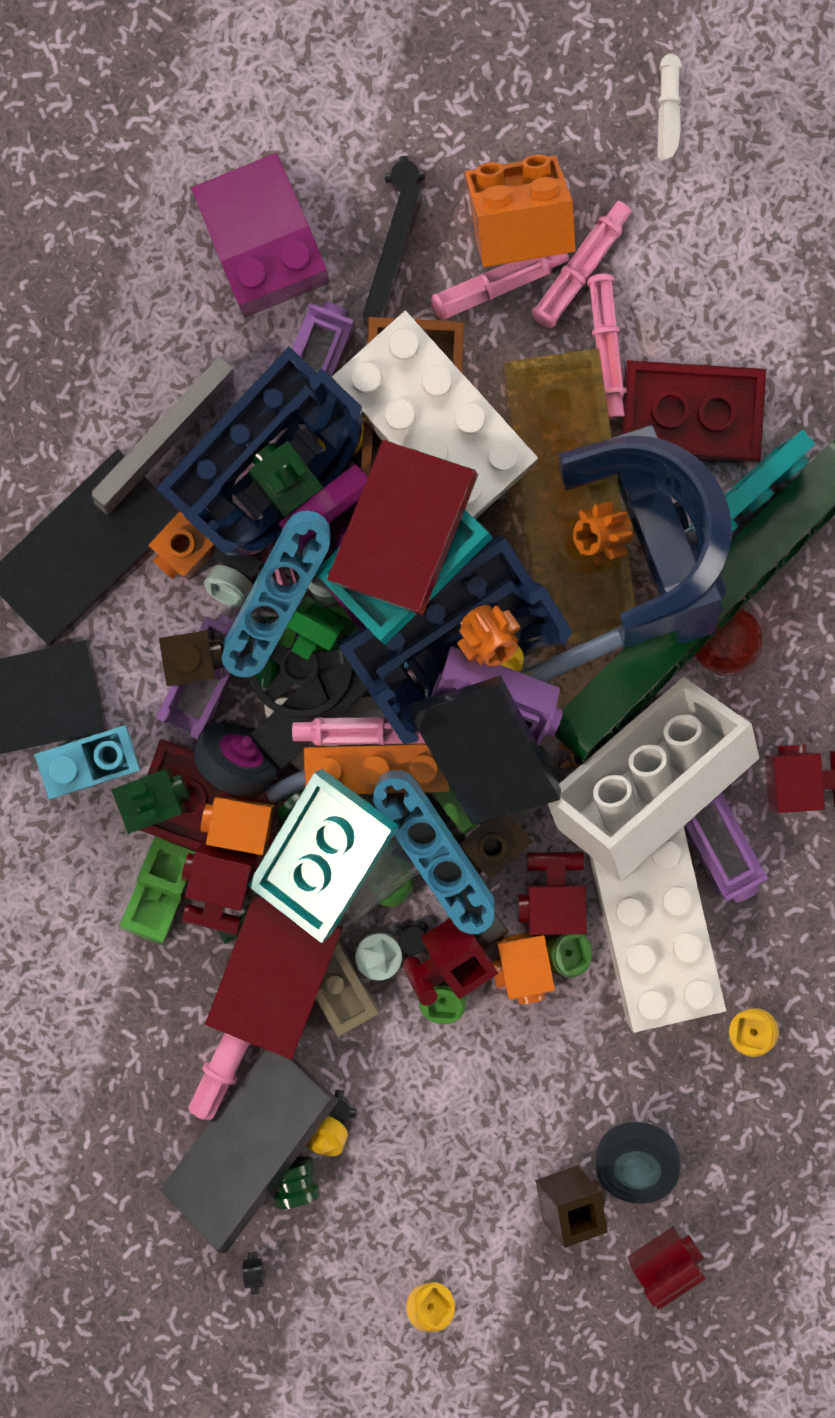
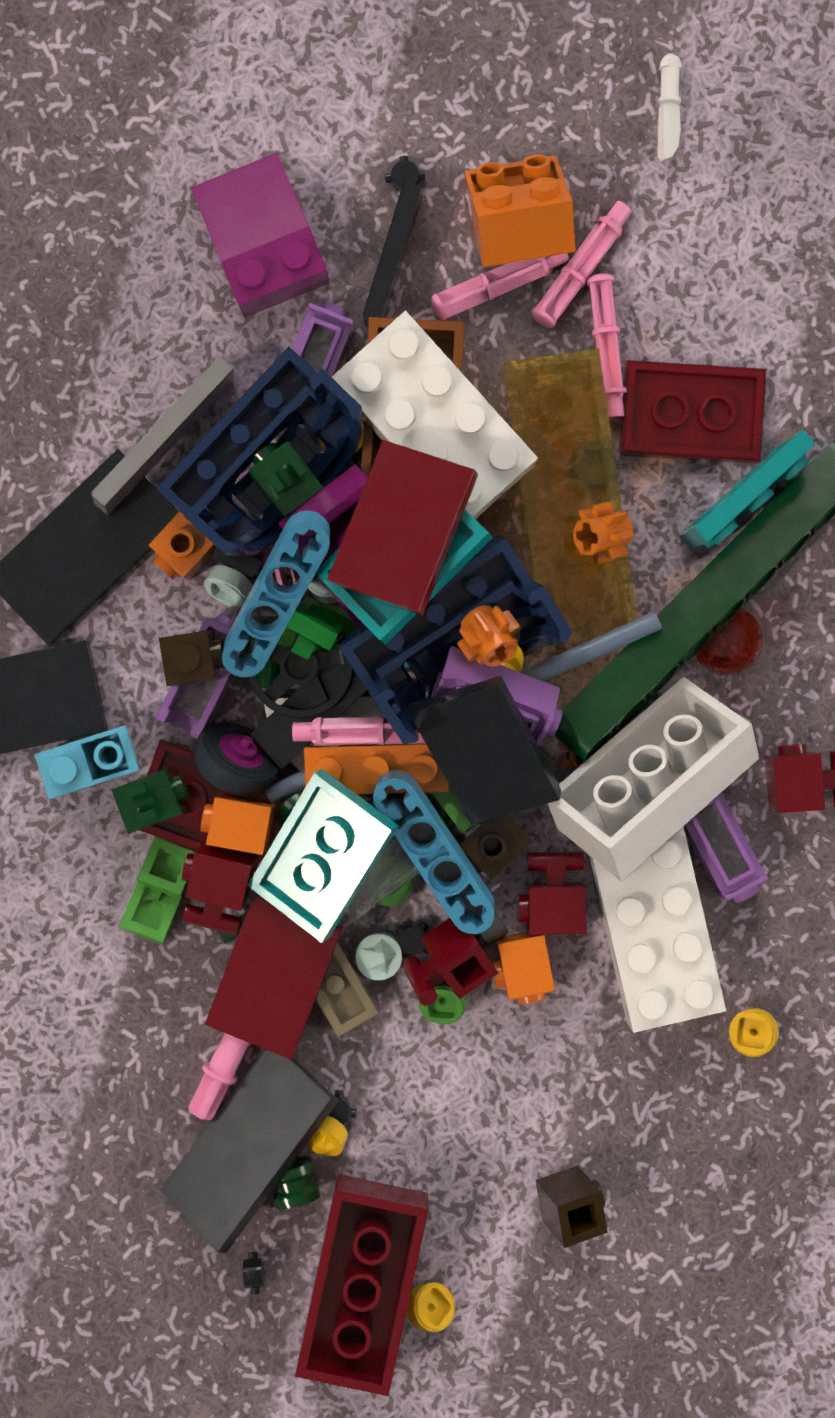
(362, 1285): none -> dark red brick
(569, 954): bright green tile -> none
(637, 1162): black wheel -> none
(667, 1267): dark red brick -> none
(683, 573): dark blue piece -> none

